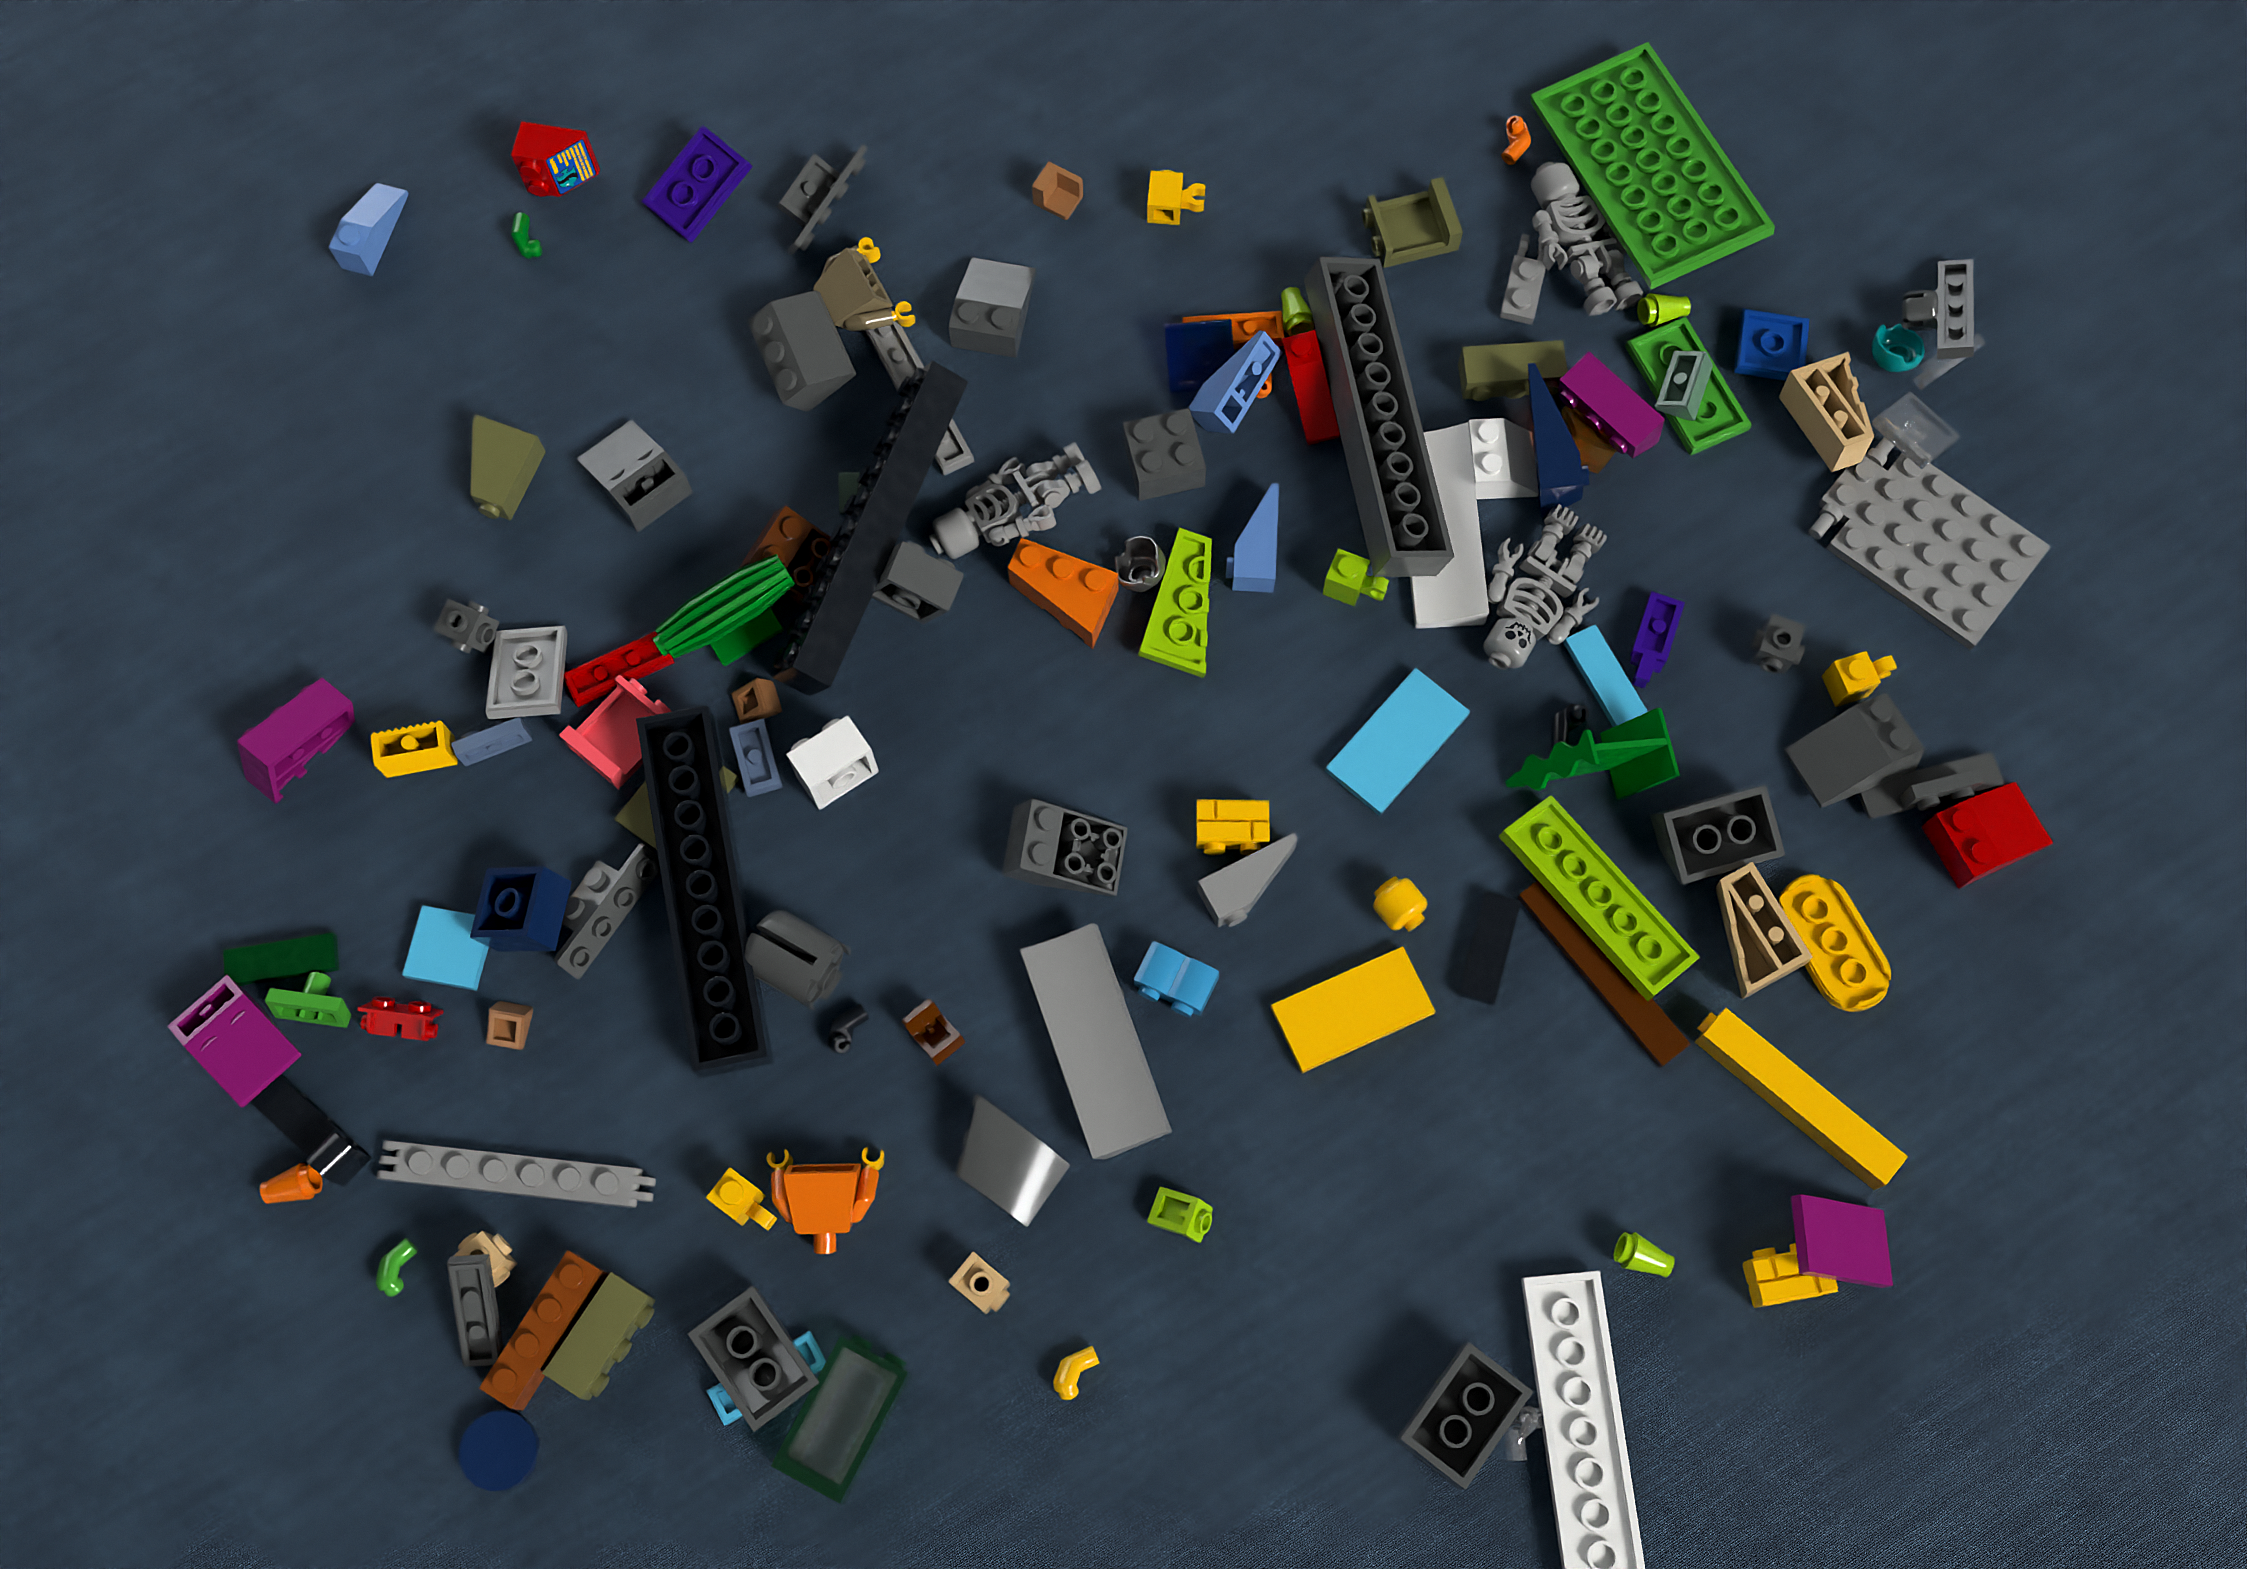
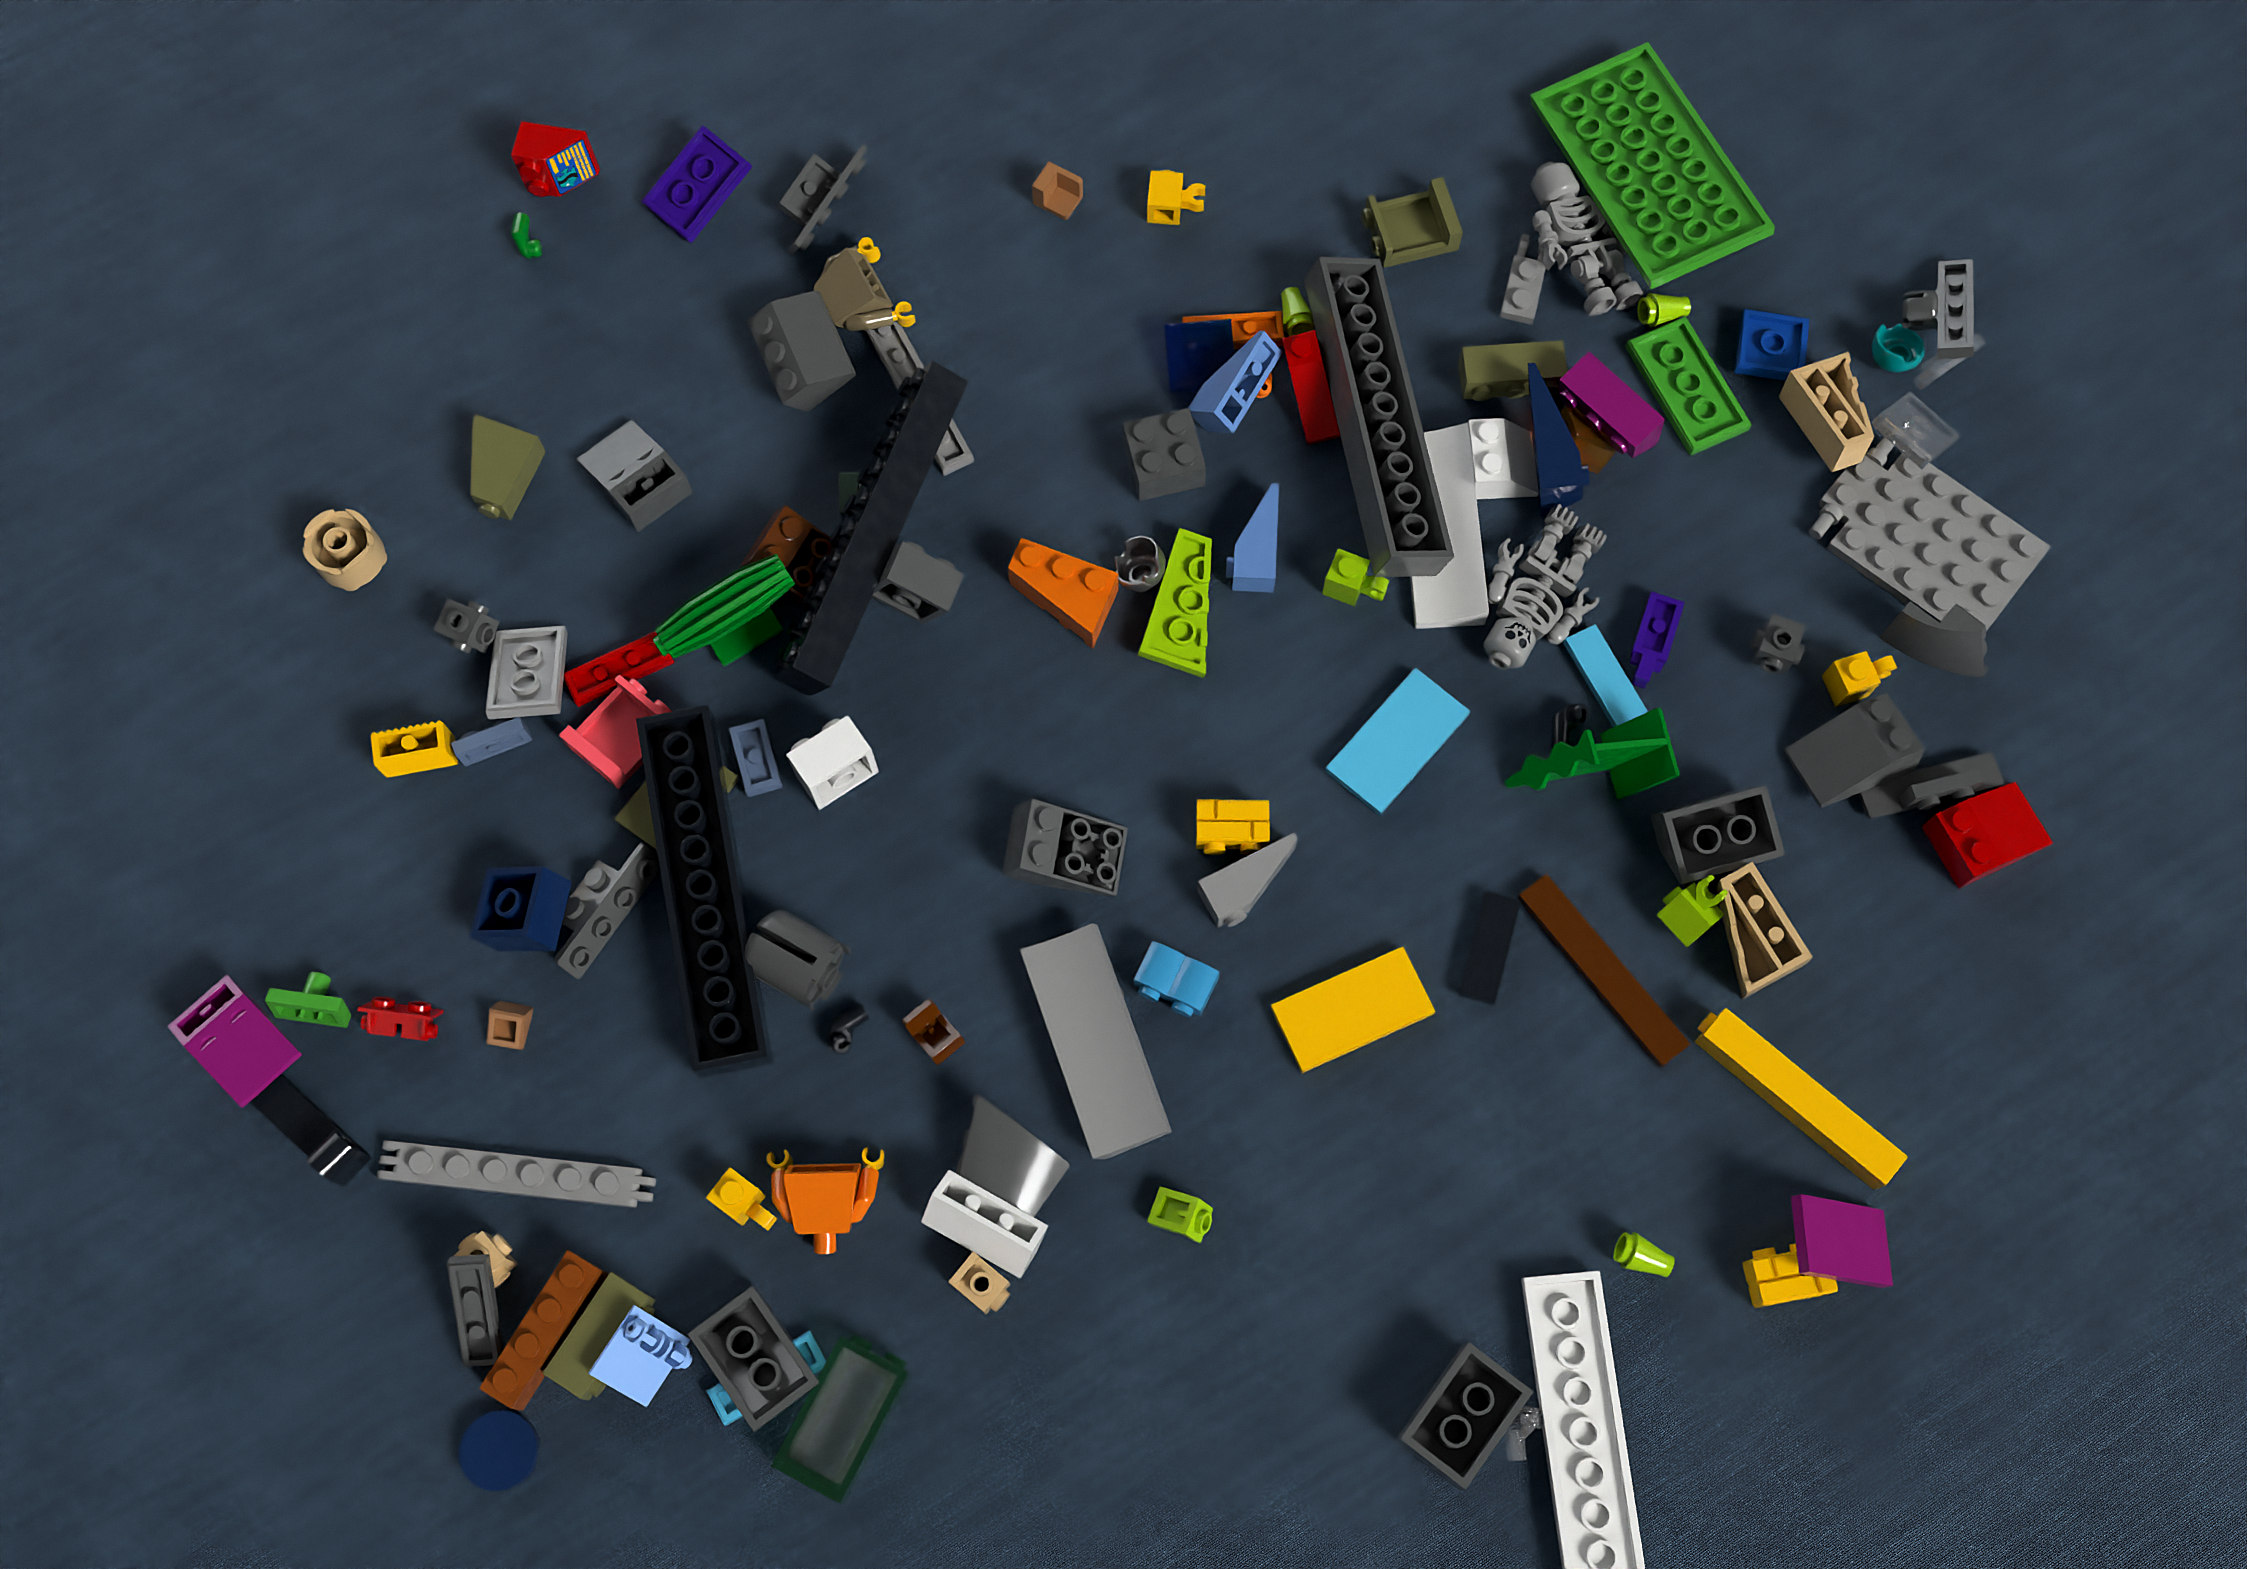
(282, 959): dark green tile -> none
(292, 736): magenta wedge -> none
(292, 1185): orange cone -> none
(343, 548): none -> tan brick
(367, 229): medium blue slope -> none
(389, 1266): bright green arm -> none
(444, 951): medium azure tile -> none
(641, 1356): none -> light blue hinge
(756, 701): medium nougat slope -> none
(984, 1223): none -> white brick
(991, 307): dark grey slope -> none
(996, 510): light grey piece -> none
(1069, 1372): yellow arm -> none
(1400, 904): yellow head -> none
(1518, 138): orange arm -> none
(1599, 897): lime plate -> none
(1685, 384): sand green slope -> none
(1692, 910): none -> lime brick
(1846, 957): yellow tile -> none
(1949, 645): none -> dark grey slope

